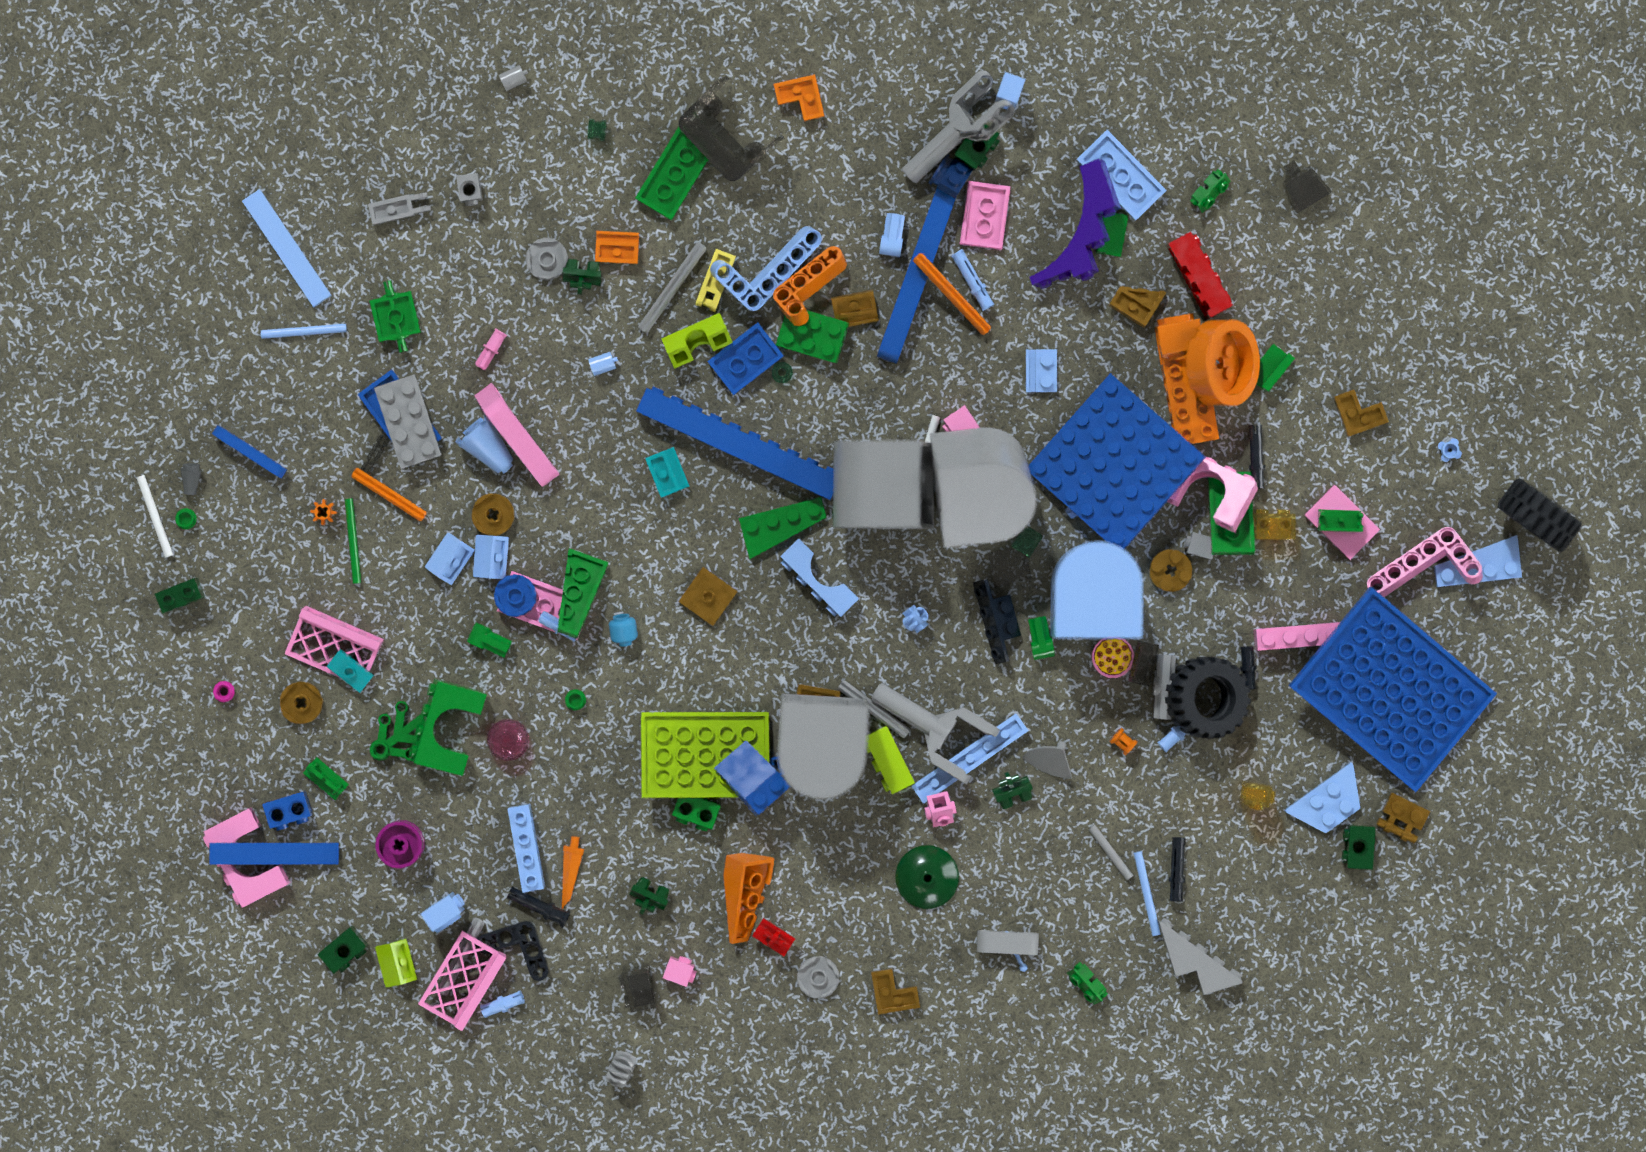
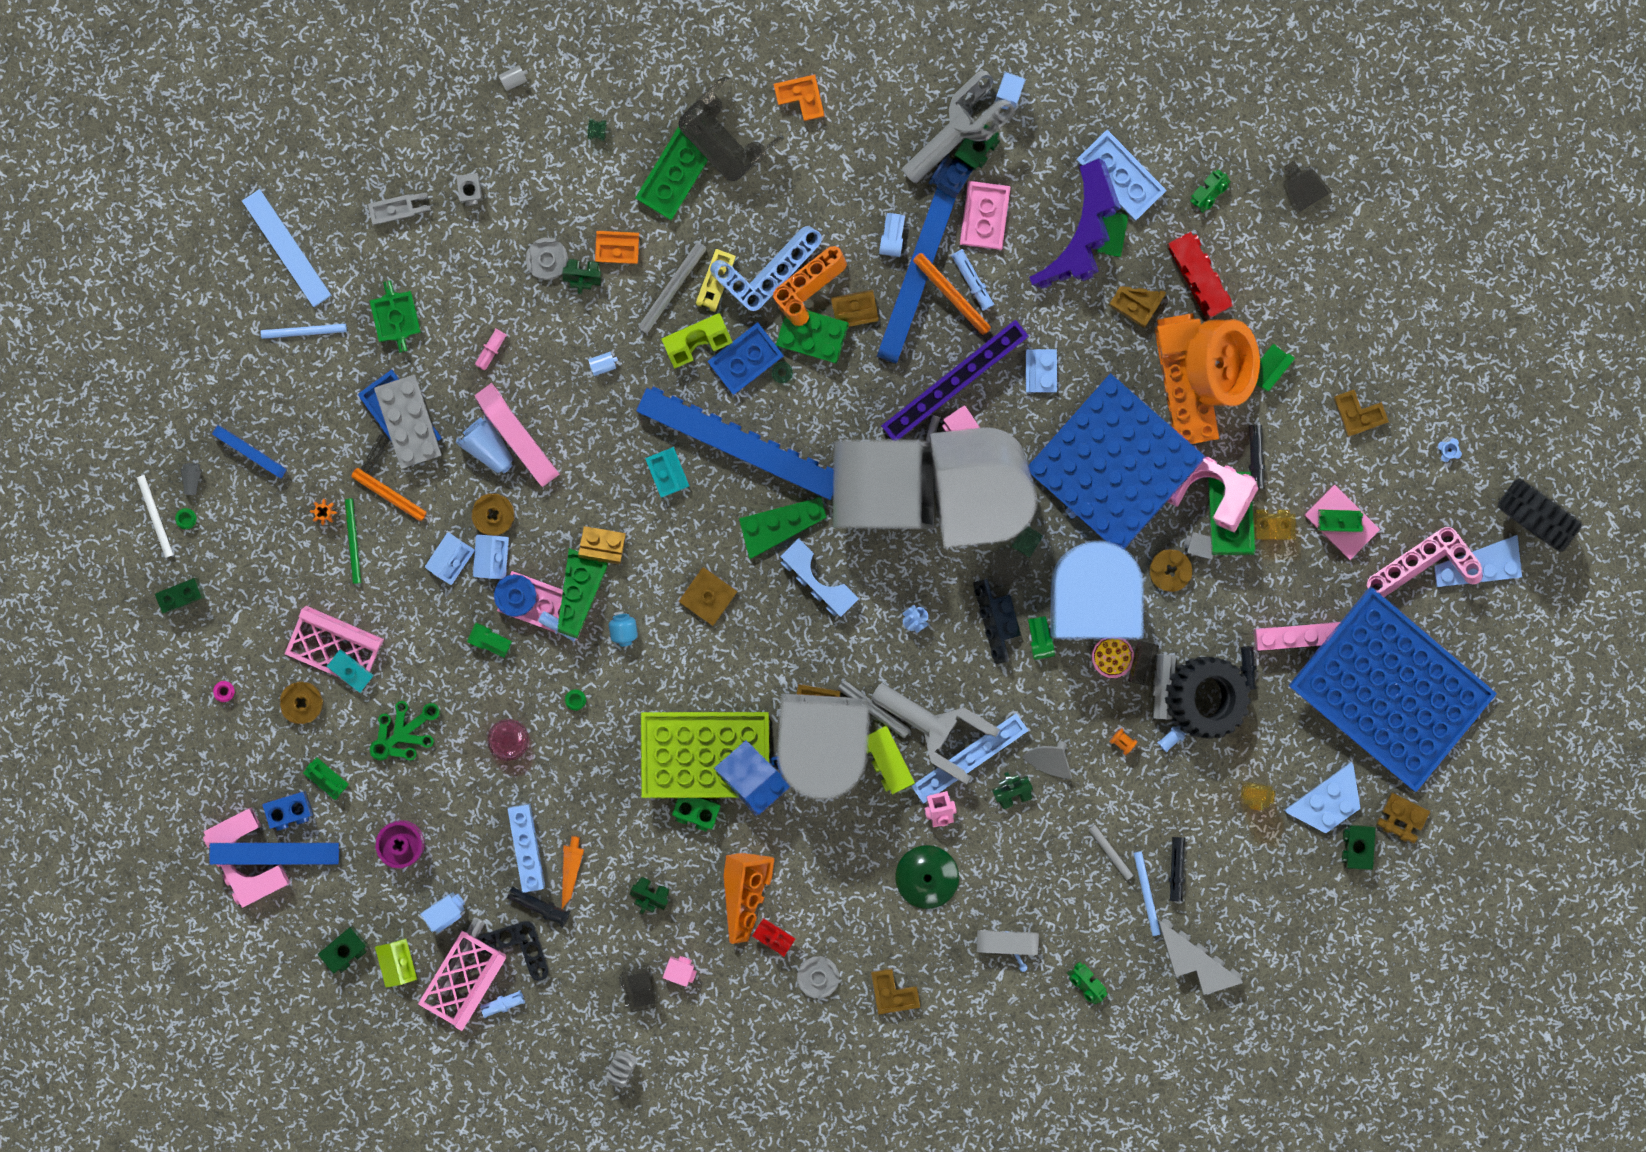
(443, 697): green arch -> none
(601, 545): none -> pearl gold plate
(954, 381): none -> dark purple brick

